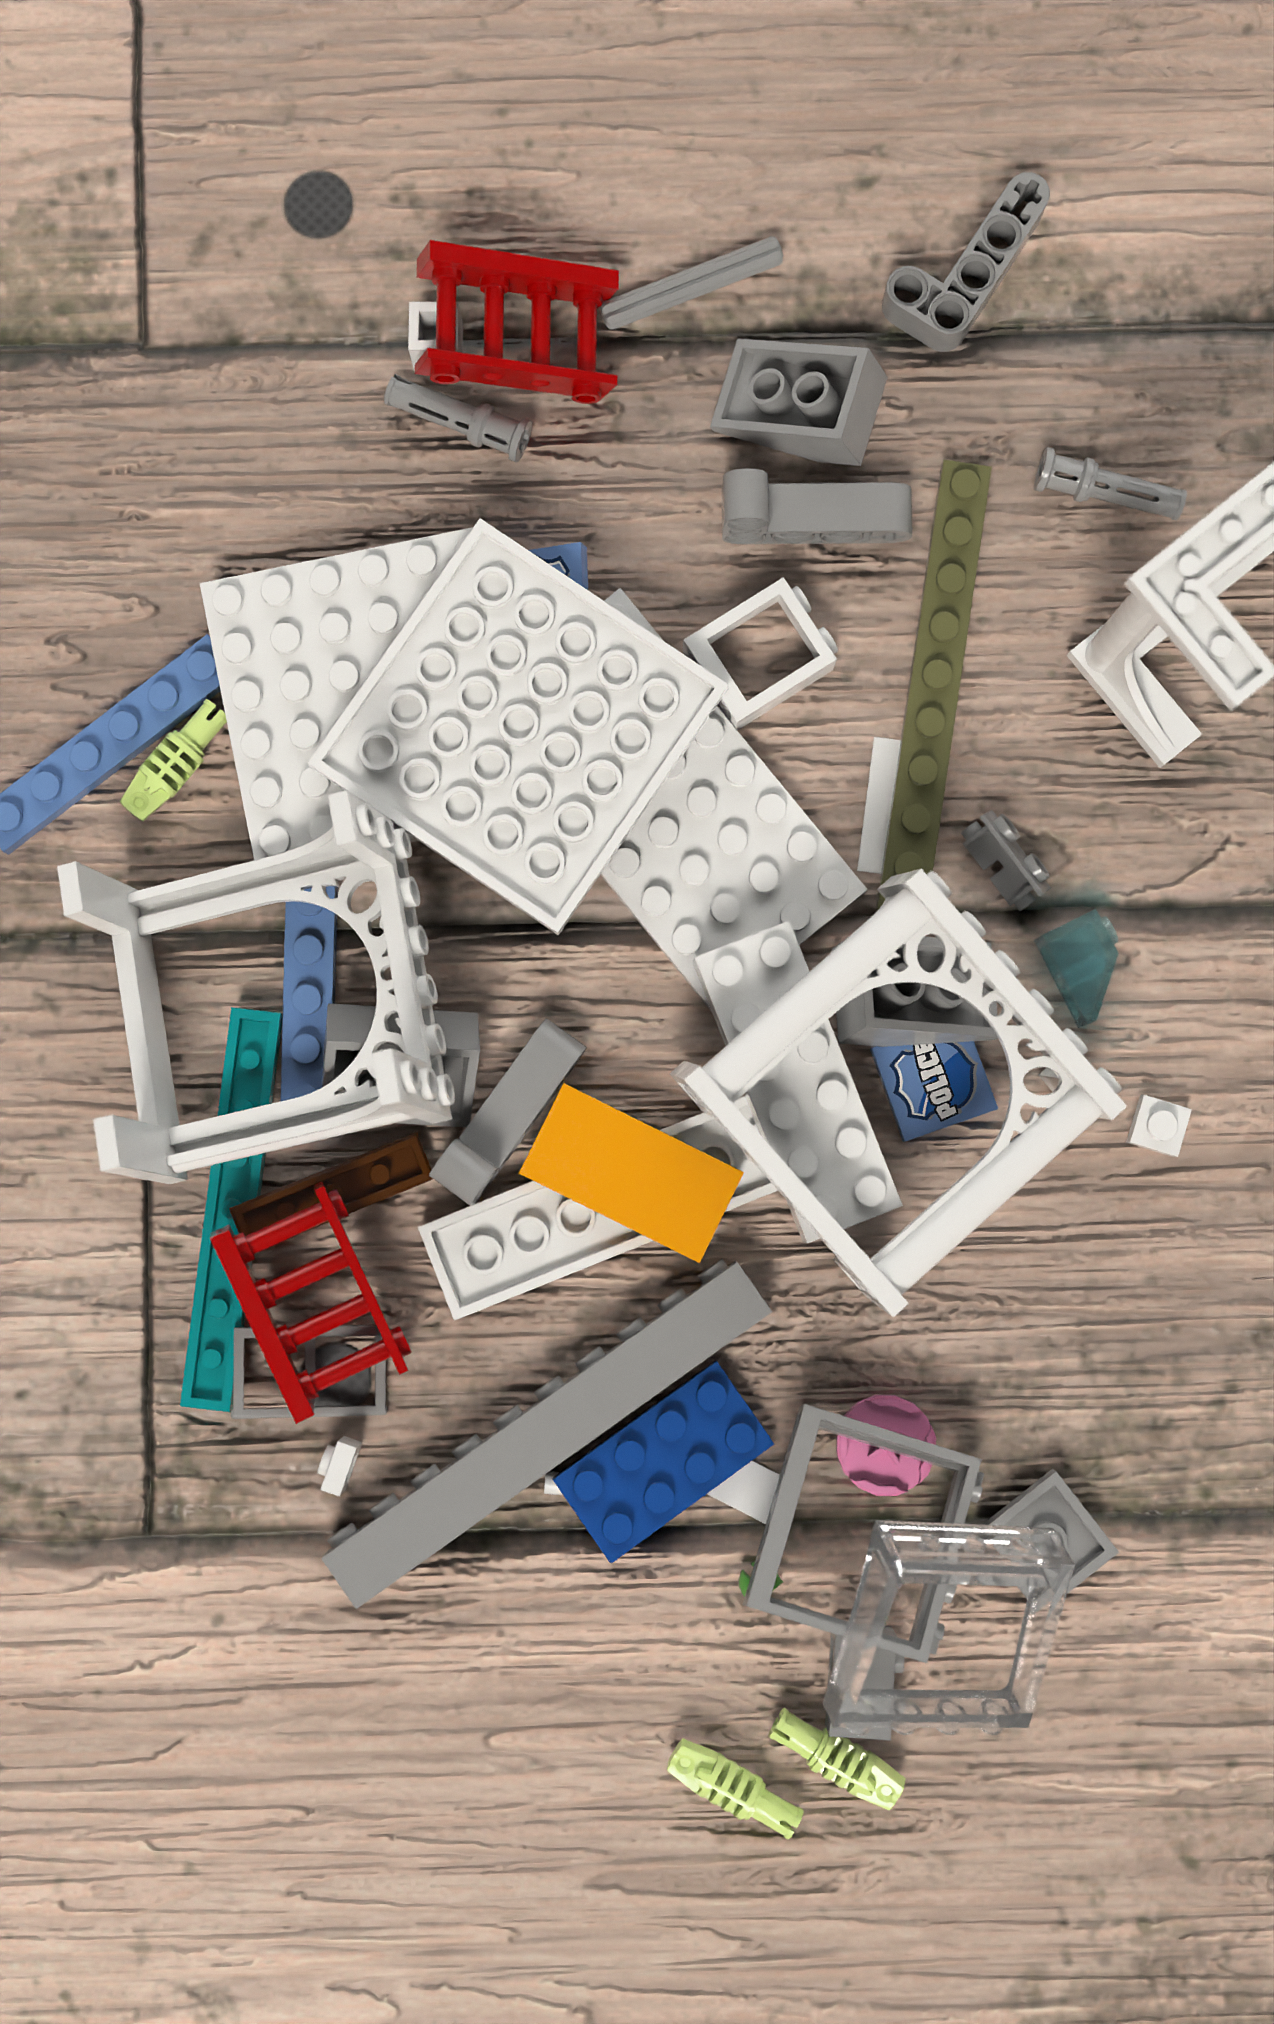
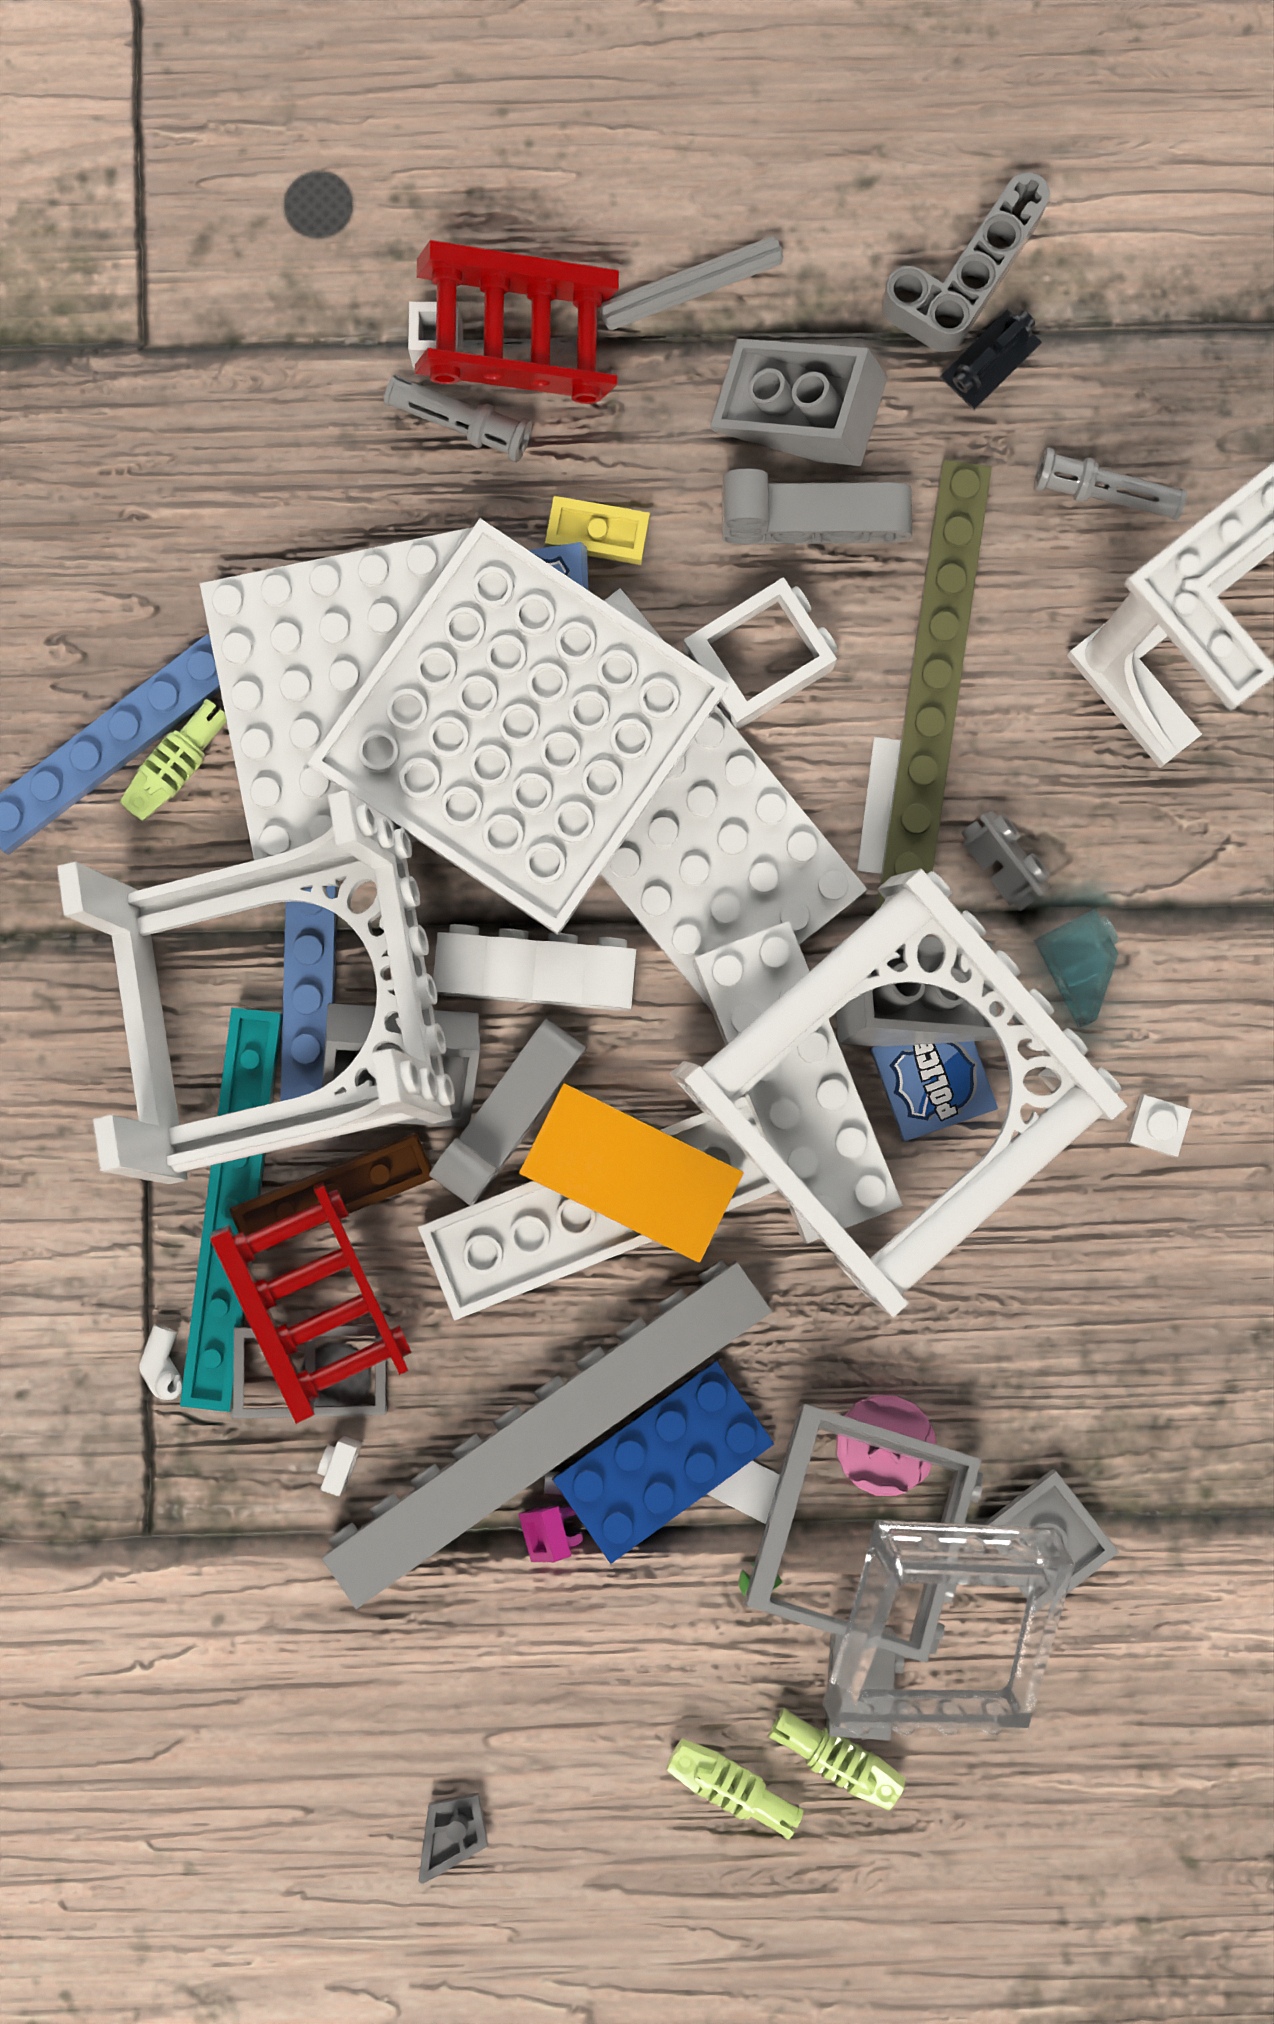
(158, 1367): none -> white arm
(452, 1834): none -> flat silver piece
(535, 971): none -> white brick
(546, 1534): none -> dark pink tile
(603, 529): none -> light yellow plate
(992, 357): none -> black hinge

